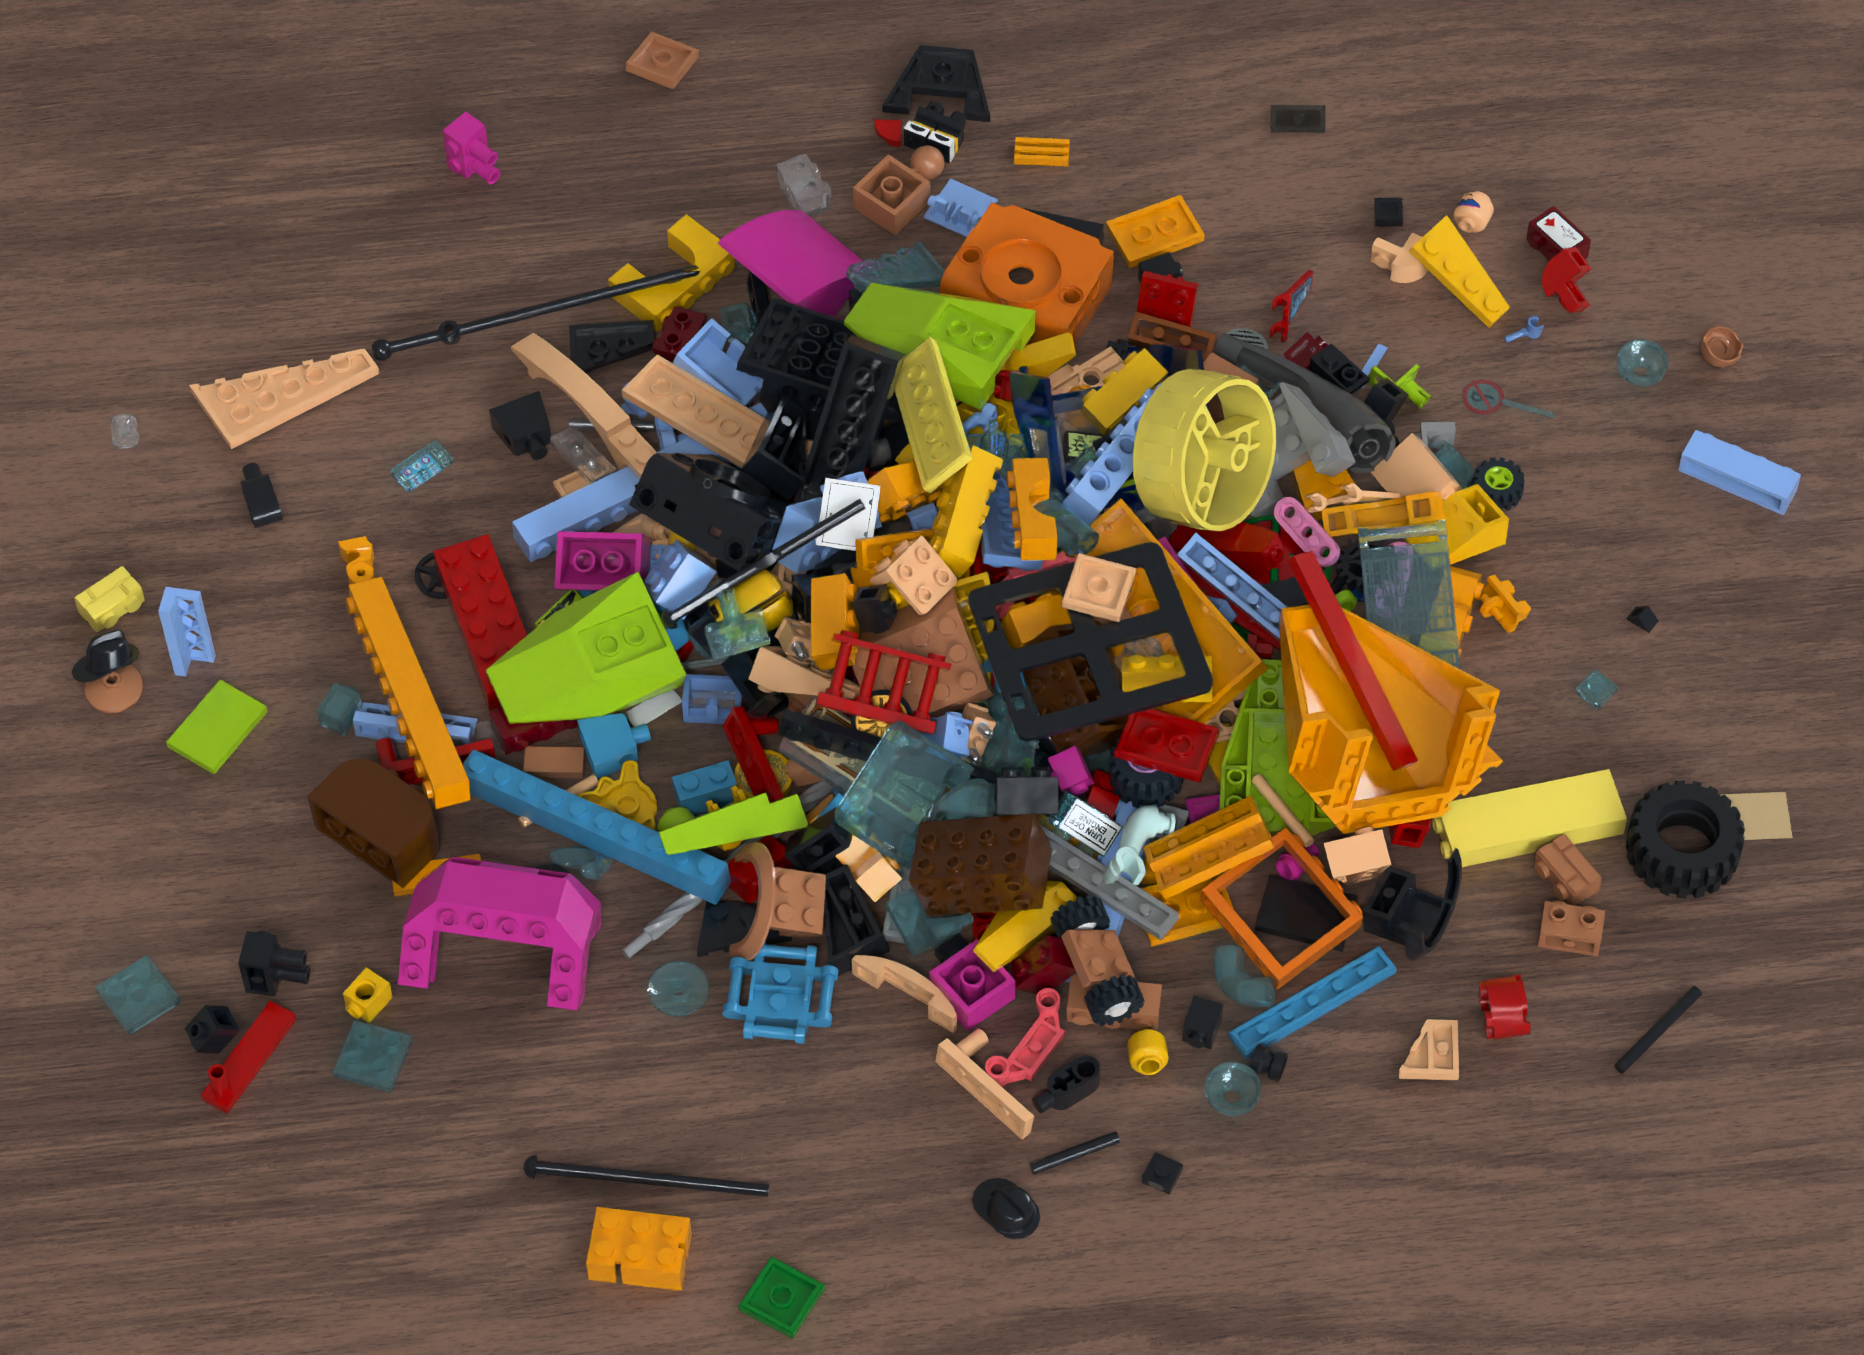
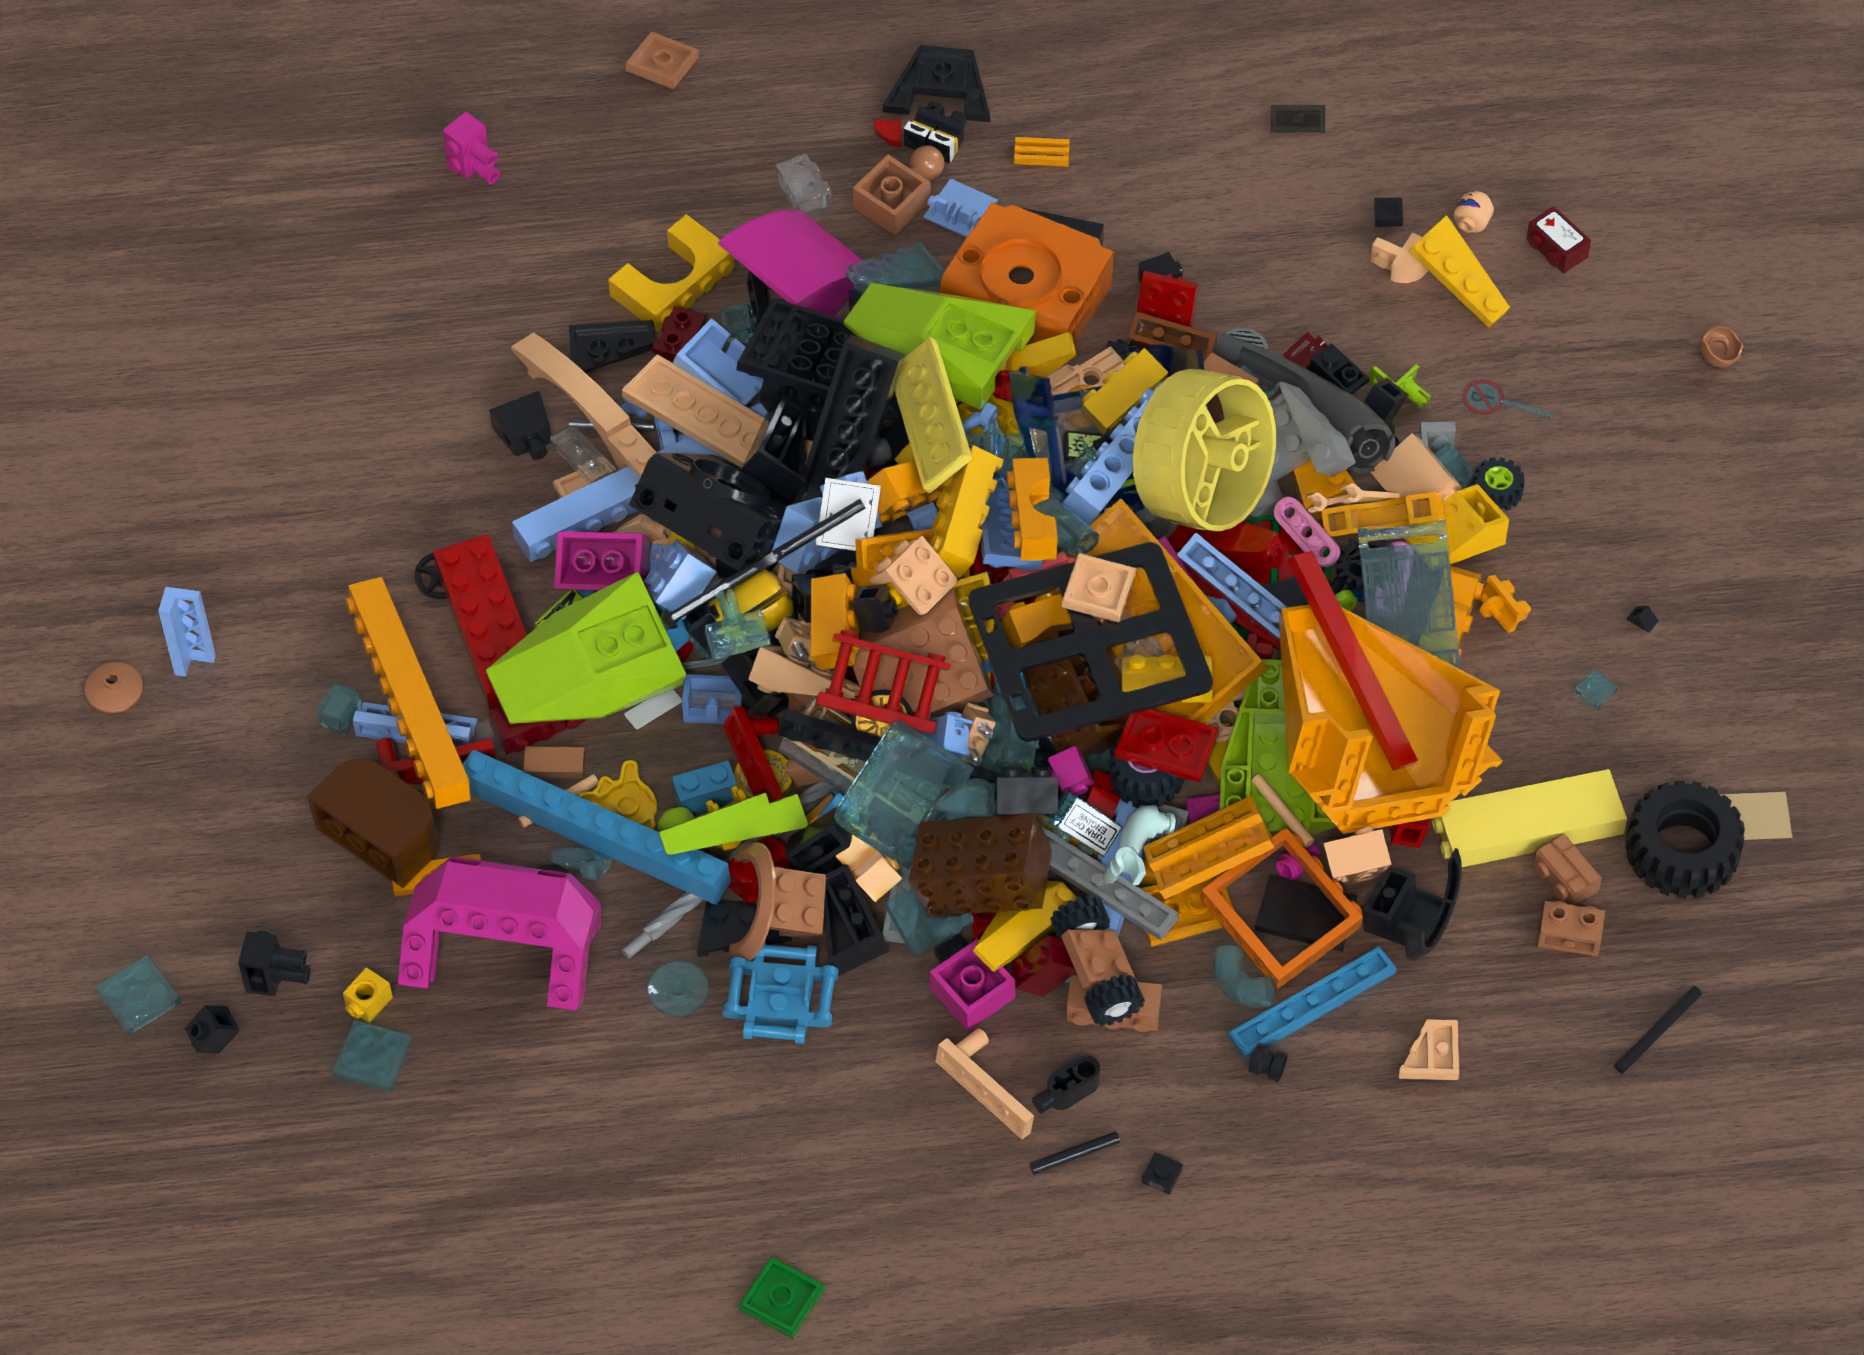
(105, 655): black piece -> none
(110, 599): light yellow brick -> none
(124, 431): clear wheel -> none
(217, 726): lime tile -> none
(247, 1058): red piece -> none
(260, 496): black piece -> none
(274, 395): light nougat wing -> none
(360, 558): light orange leg -> none
(383, 349): black bar -> none
(421, 466): clear light blue tile -> none
(532, 1166): black bar -> none
(610, 742): dark azure torso -> none
(642, 1245): light orange piece -> none
(876, 970): light nougat slope -> none
(1006, 1208): black piece -> none
(1034, 1047): coral plate -> none
(1147, 1051): yellow head -> none
(1155, 231): light orange plate -> none
(1202, 1023): black brick -> none
(1237, 1078): clear light blue piece -> none
(1292, 301): red flag -> none
(1374, 359): light blue piece -> none
(1504, 1007): red brick -> none
(1529, 331): medium blue hand -> none
(1560, 279): red brick -> none
(1642, 354): clear light blue piece -> none
(1739, 472): light blue brick -> none

